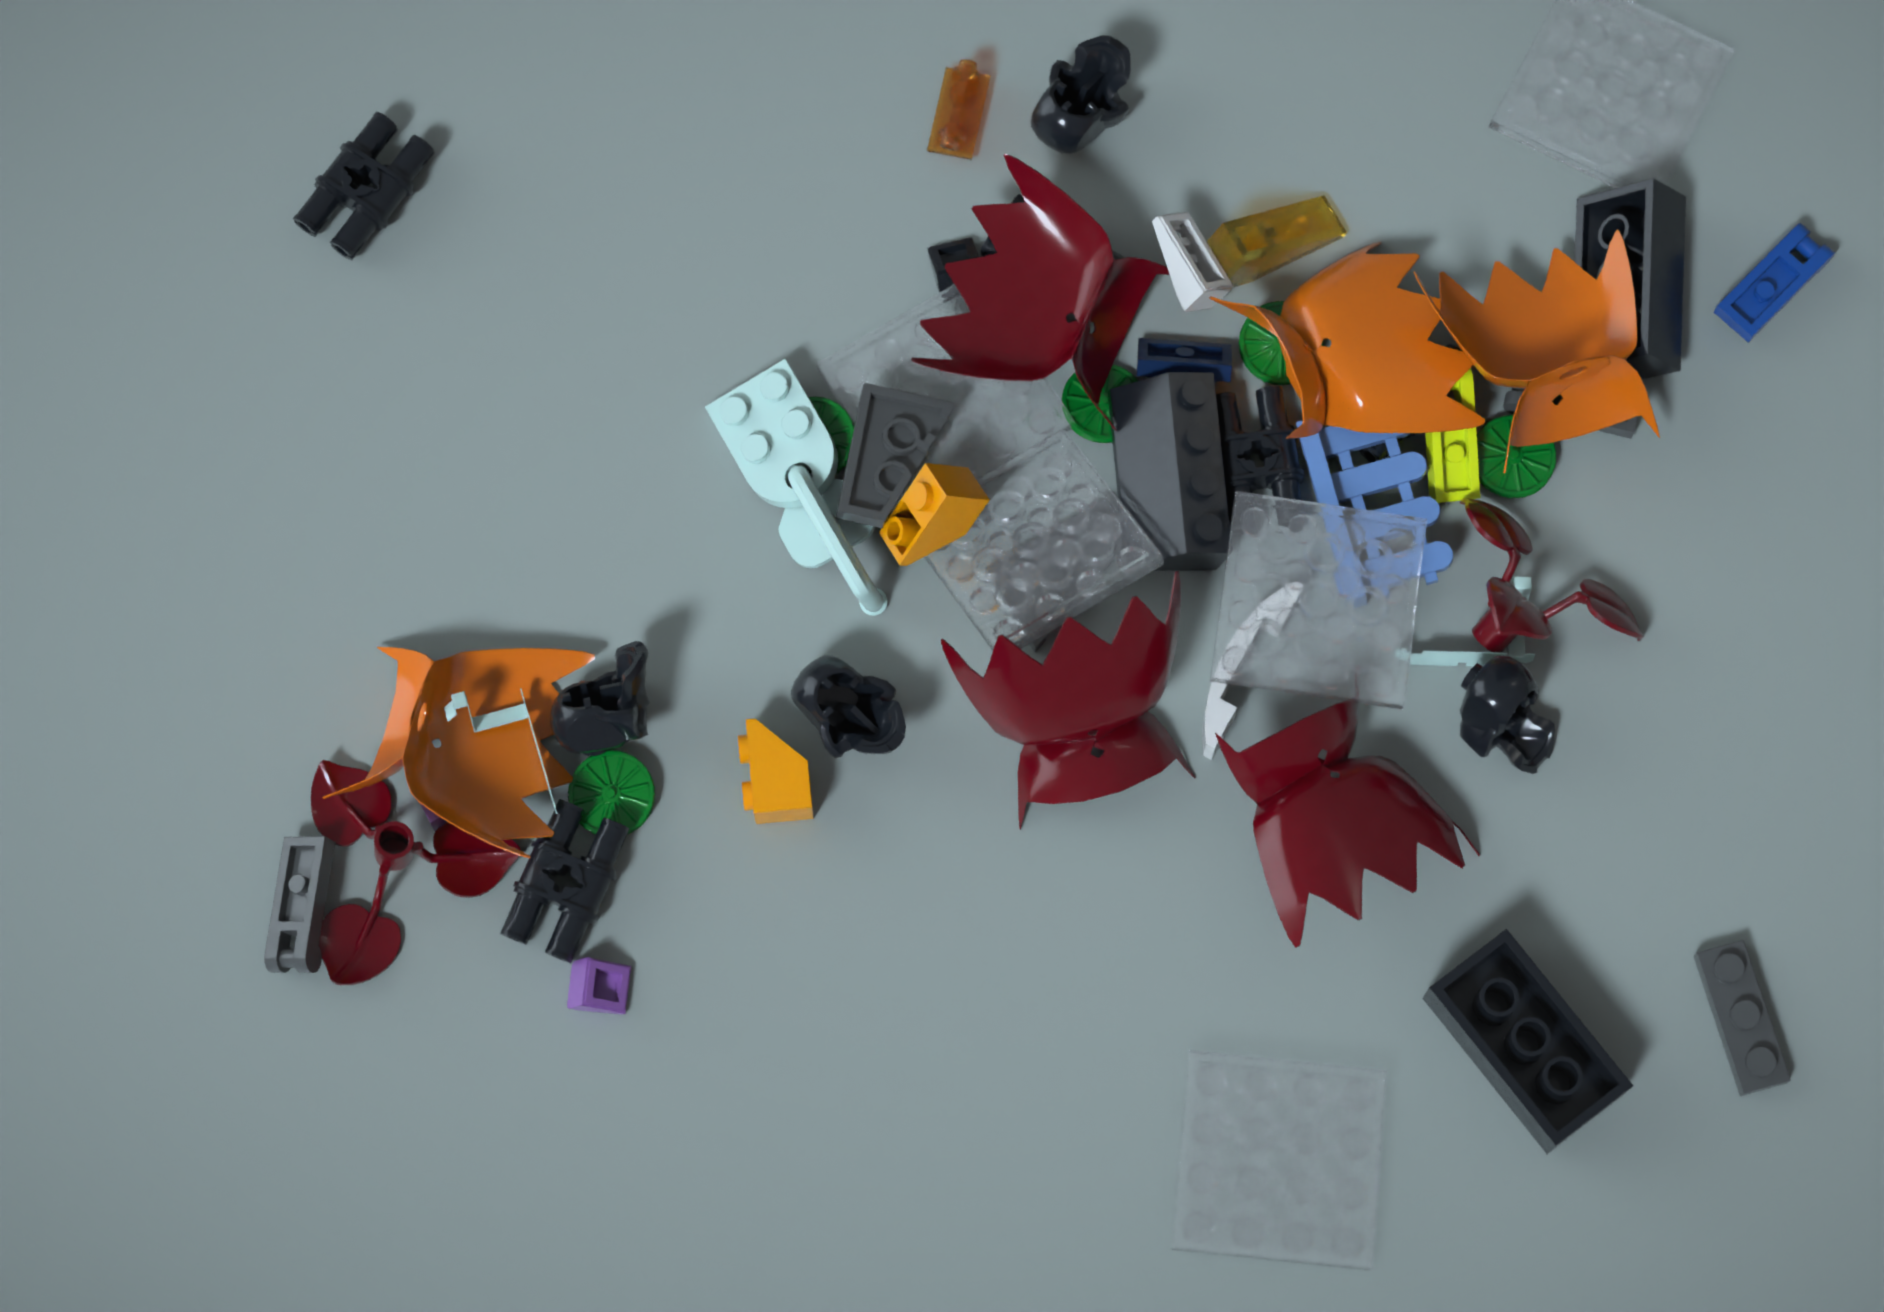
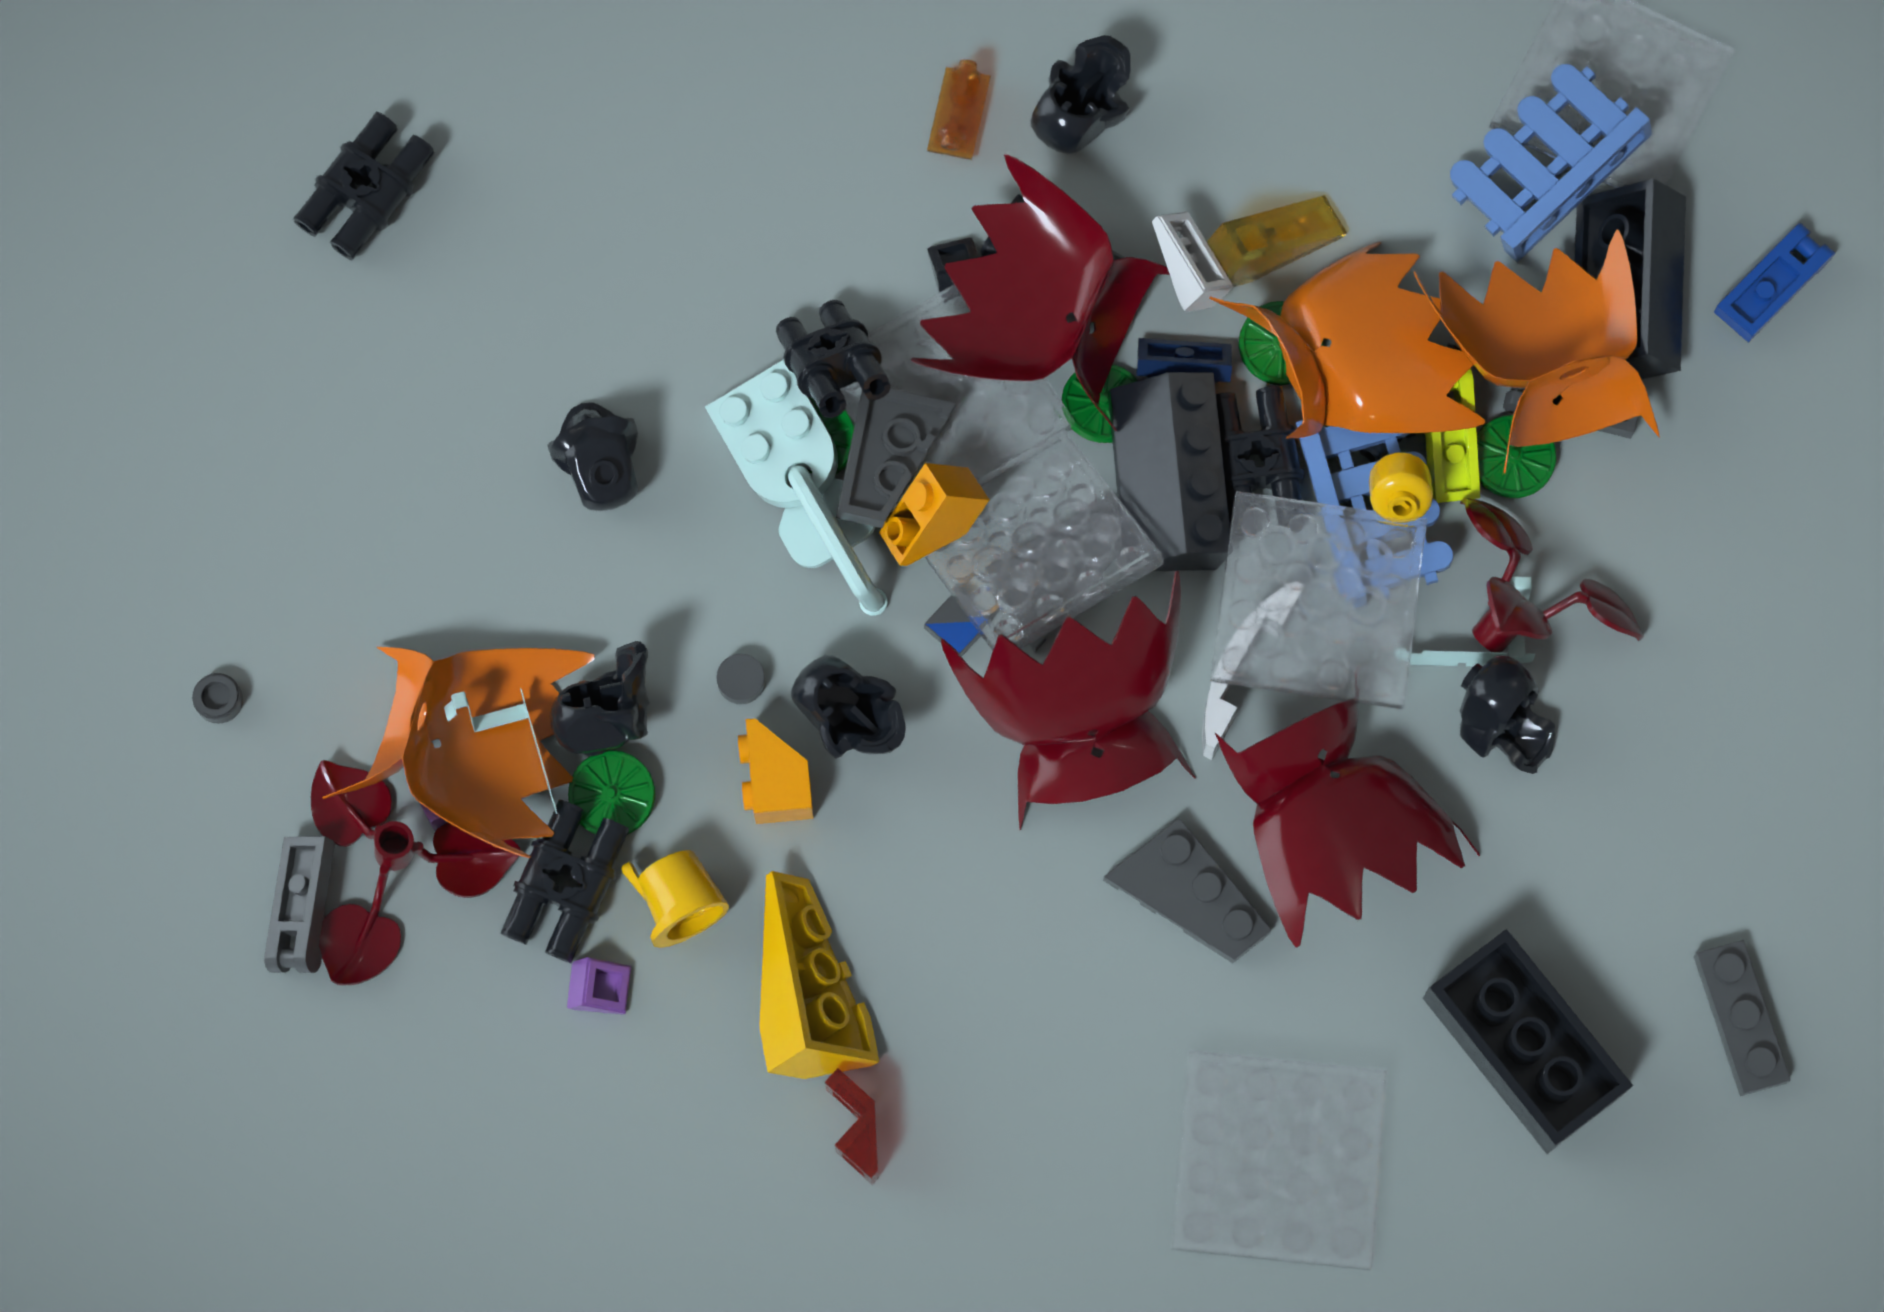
(217, 698): none -> dark grey tile
(597, 454): none -> black head
(678, 896): none -> yellow hat
(740, 679): none -> dark grey tile
(806, 1004): none -> yellow wedge
(832, 358): none -> black pin
(859, 1143): none -> clear red slope
(953, 626): none -> tile
(1190, 889): none -> dark grey wing
(1400, 486): none -> yellow head
(1553, 196): none -> medium blue fence

